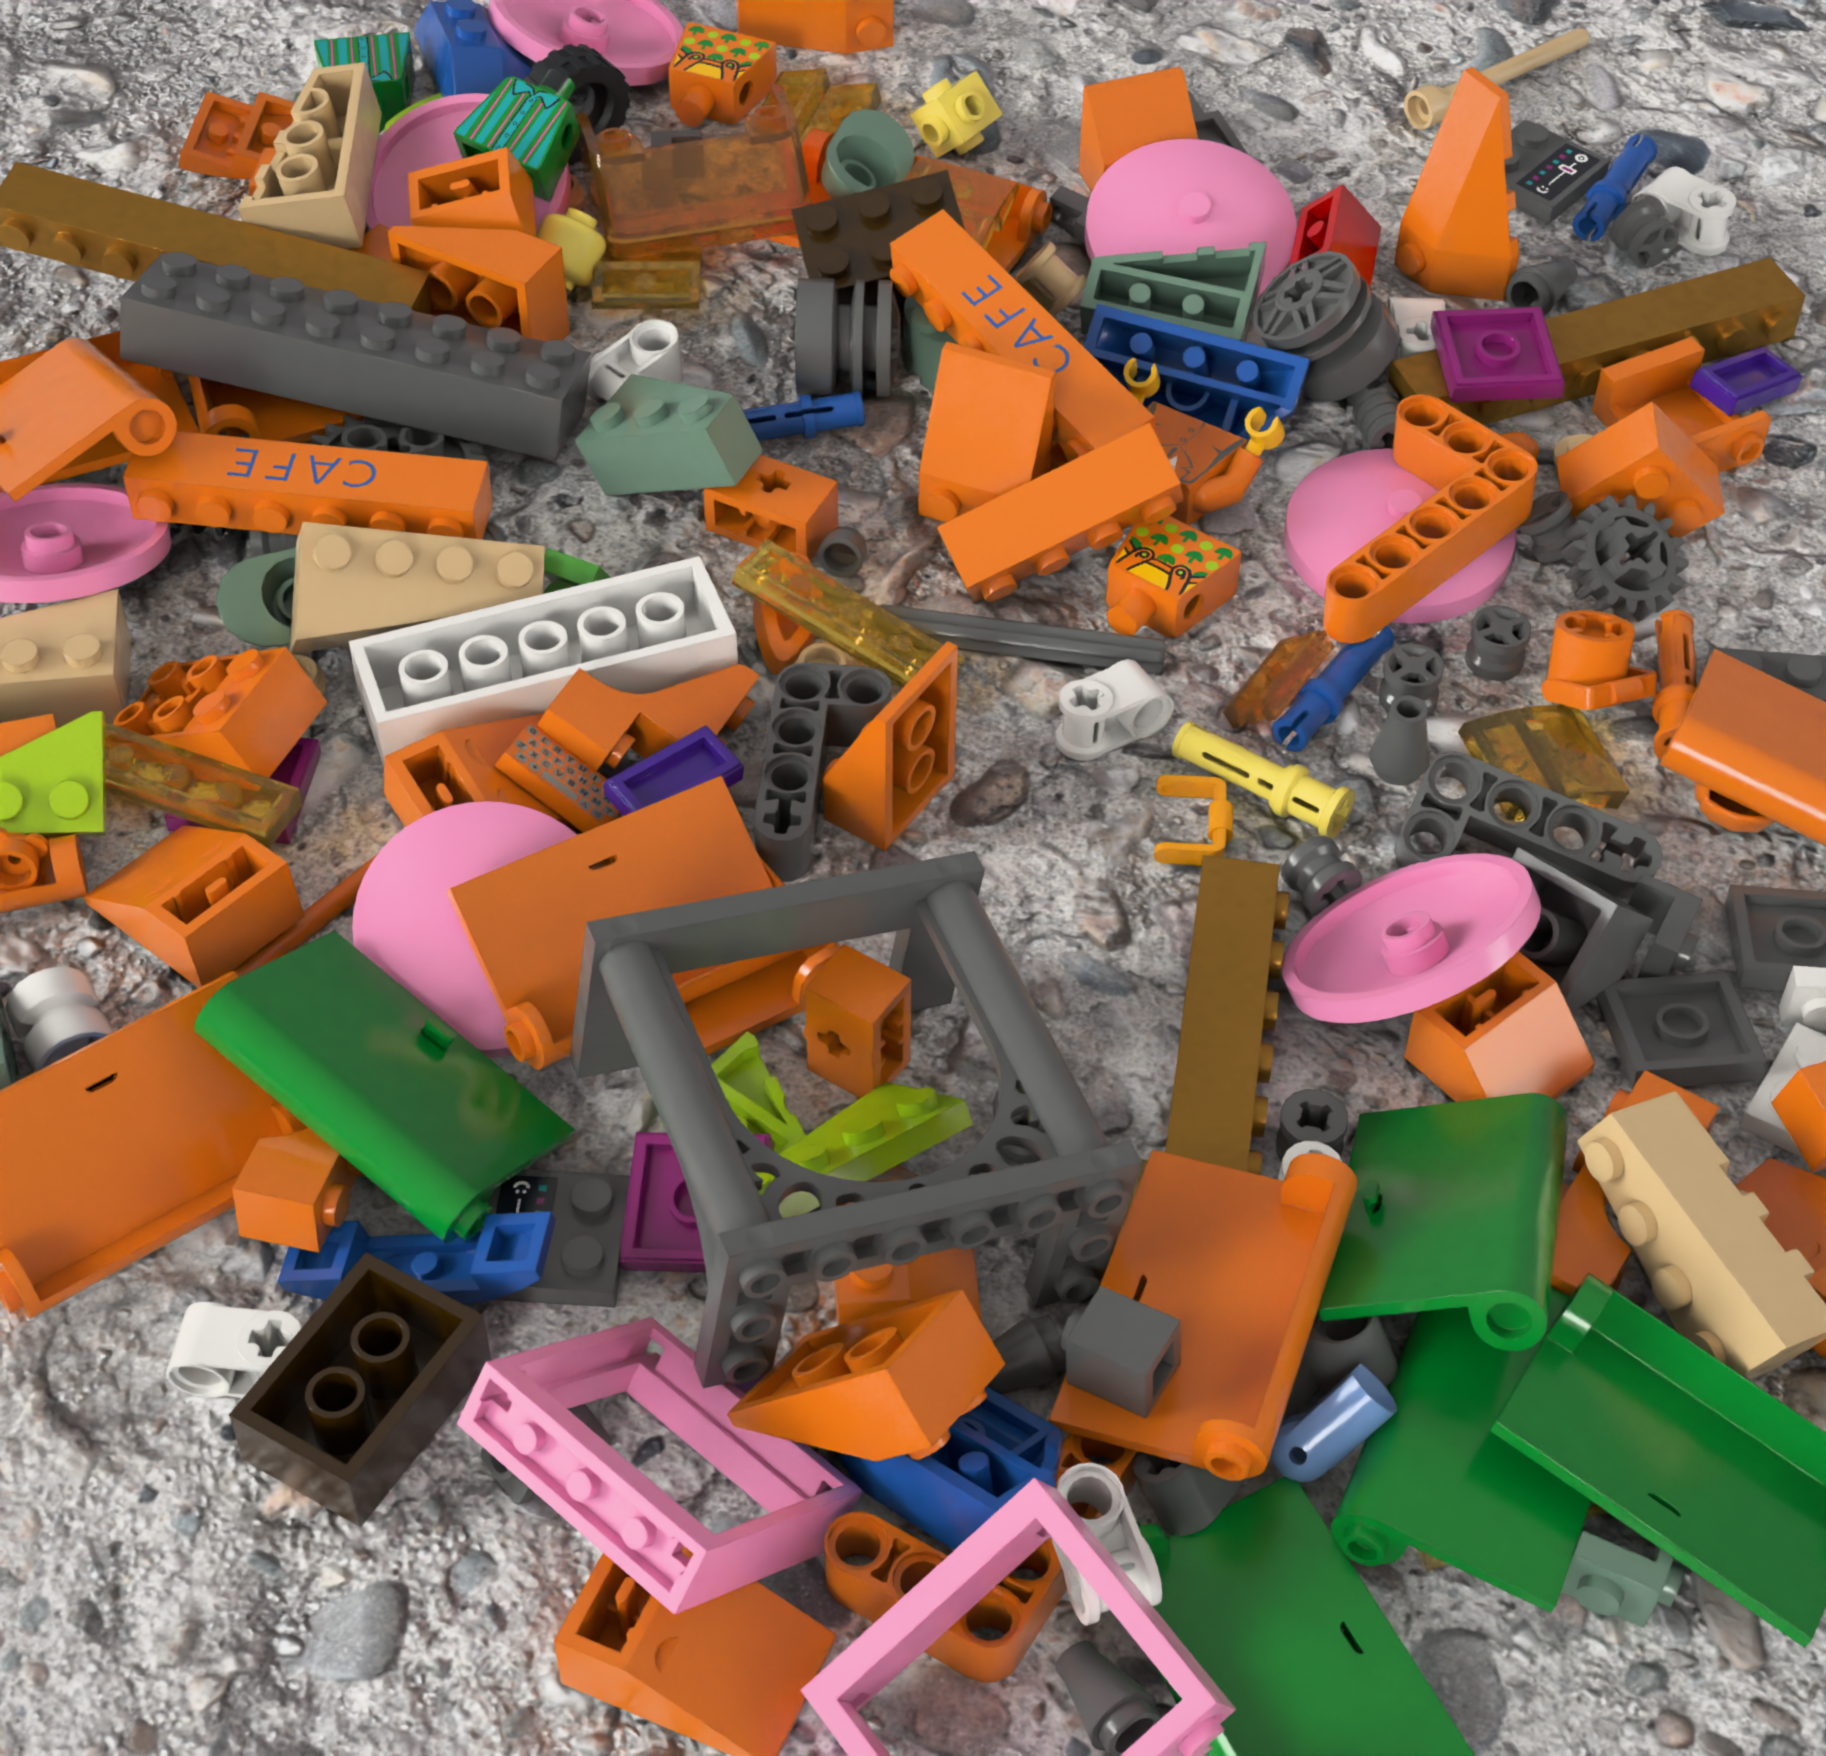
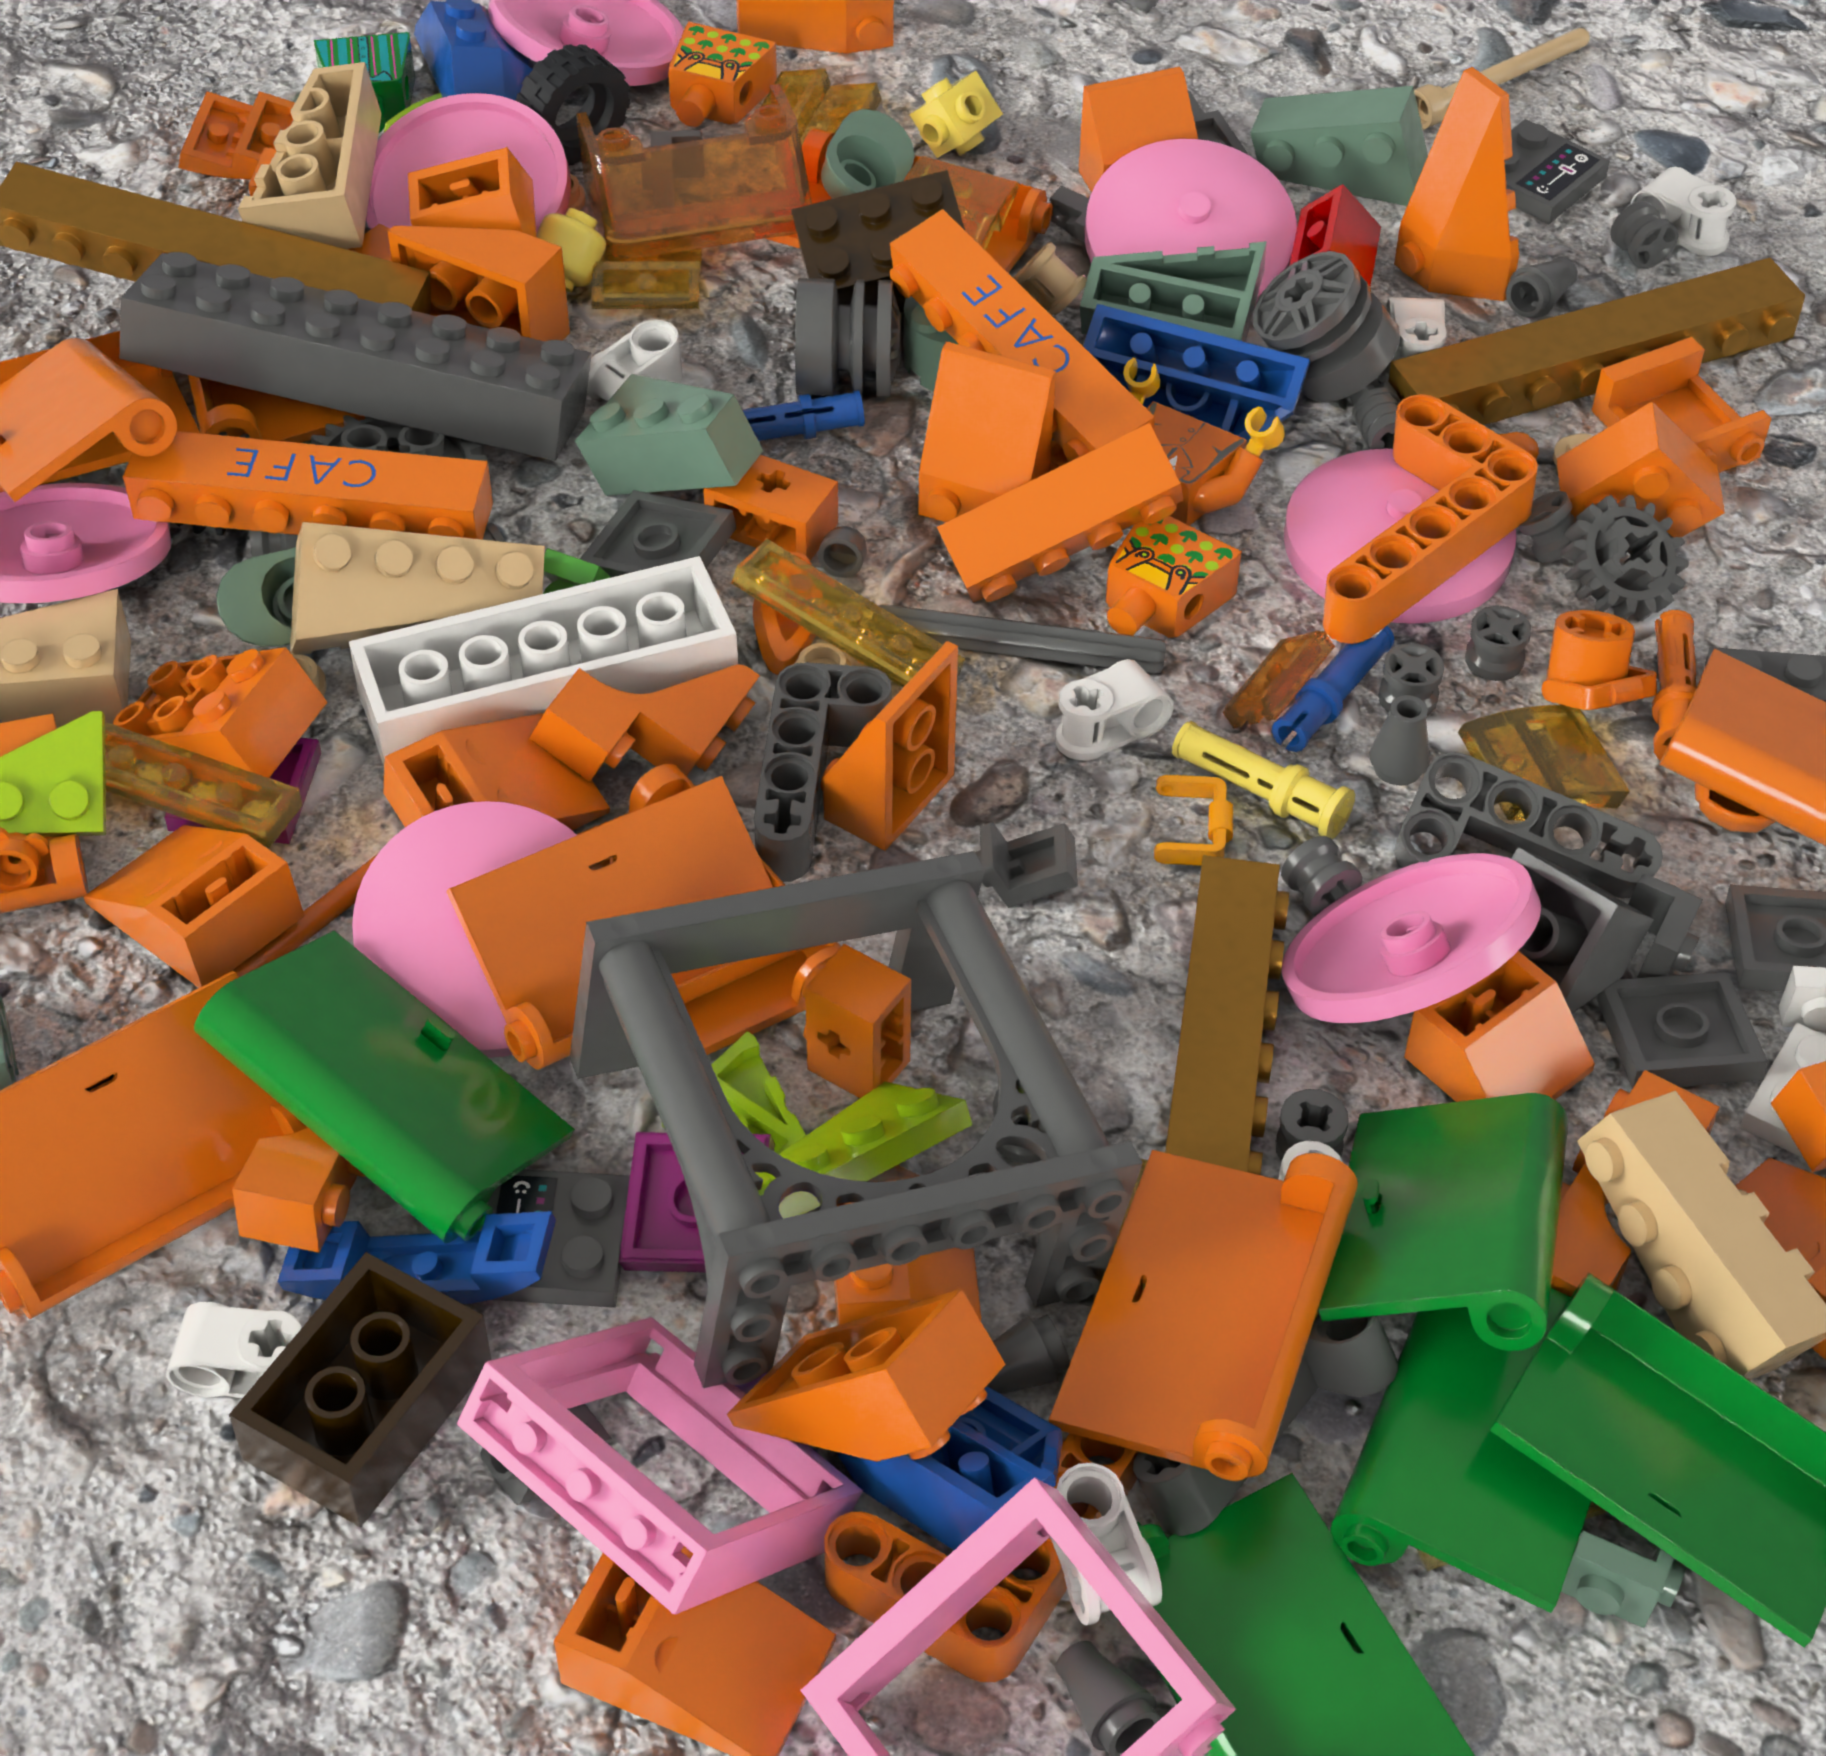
(55, 1015): white wheel -> none
(531, 122): green torso -> none
(557, 778): orange tile -> none
(659, 531): none -> dark grey plate
(673, 770): dark purple tile -> none
(1028, 865): none -> dark grey bracket
(1121, 1350): dark grey brick -> none
(1332, 1427): medium blue piece -> none
(1346, 137): none -> sand green wedge
(1496, 354): magenta tile -> none
(1609, 195): blue pin -> none
(1746, 381): dark purple tile -> none

